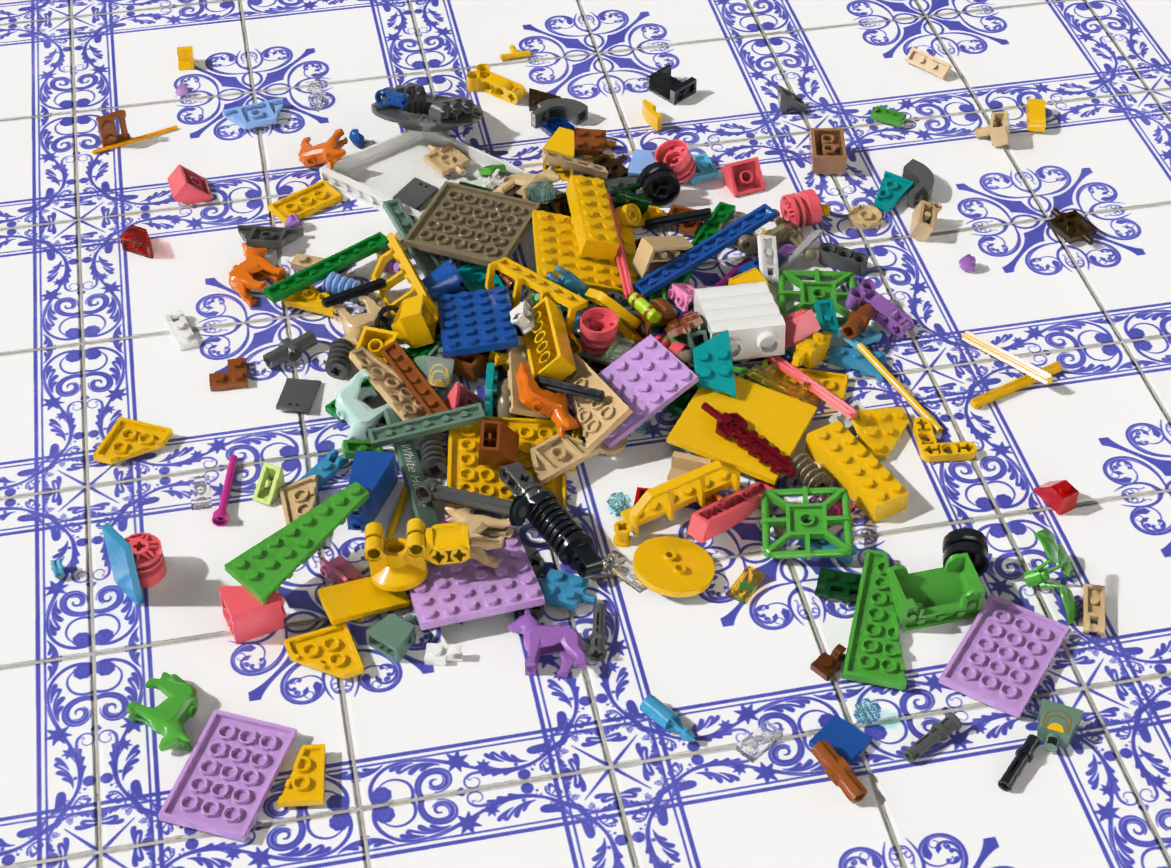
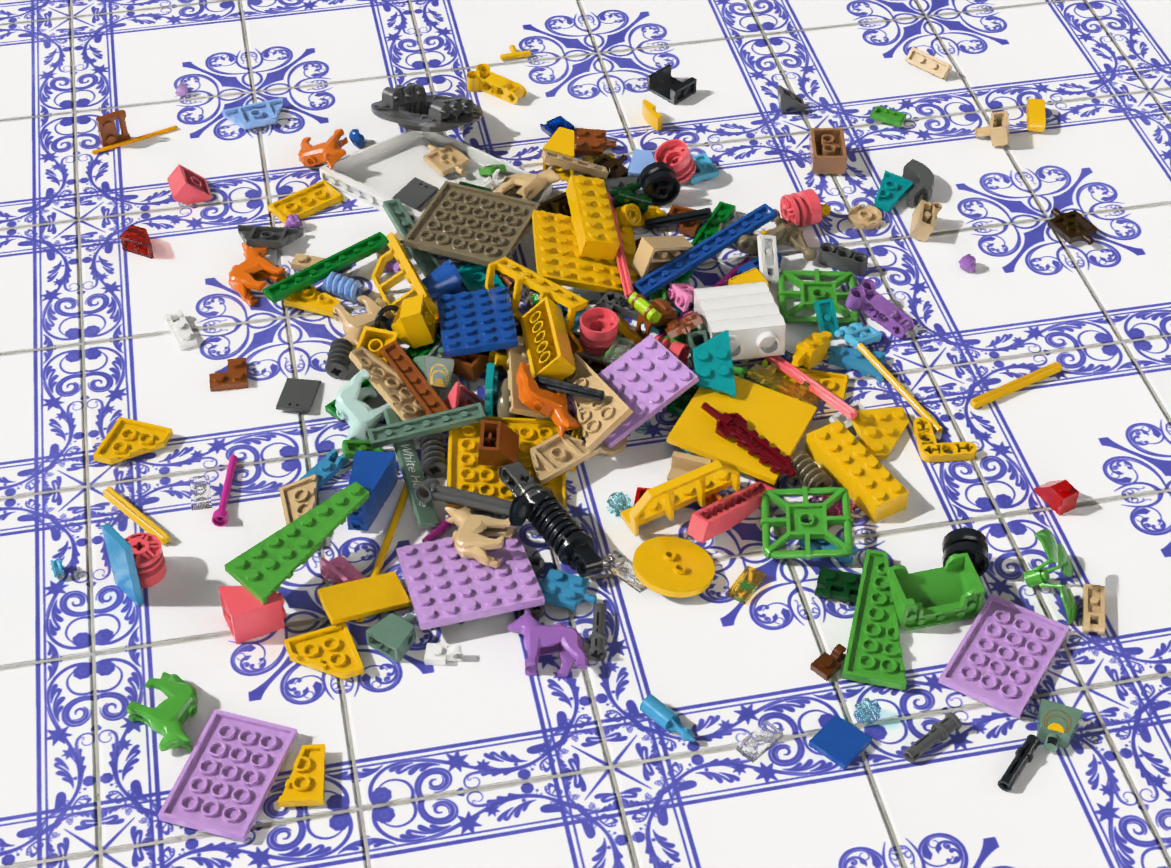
(136, 515): none -> yellow axle
(186, 58): yellow panel -> none
(268, 484): yellowish green slope -> none
(290, 349): dark grey piece -> none
(317, 95): clear slope -> none
(354, 292): black axle -> none
(393, 98): blue piece -> none
(403, 563): yellow piece -> none
(523, 317): white piece -> none
(537, 96): dark brown wing -> none
(541, 192): clear light blue brick -> none
(569, 109): dark grey arch -> none
(569, 281): dark azure hinge -> none
(602, 299): yellow beam -> none
(622, 530): yellow bush -> none
(685, 356): dark tan hinge -> none
(743, 177): coral slope -> none
(787, 250): medium lavender plate -> none
(799, 326): coral slope -> none
(800, 249): light grey piece -> none
(839, 771): dark orange piece -> none
(858, 321): dark orange piece -> none
(1007, 357): axle -> none

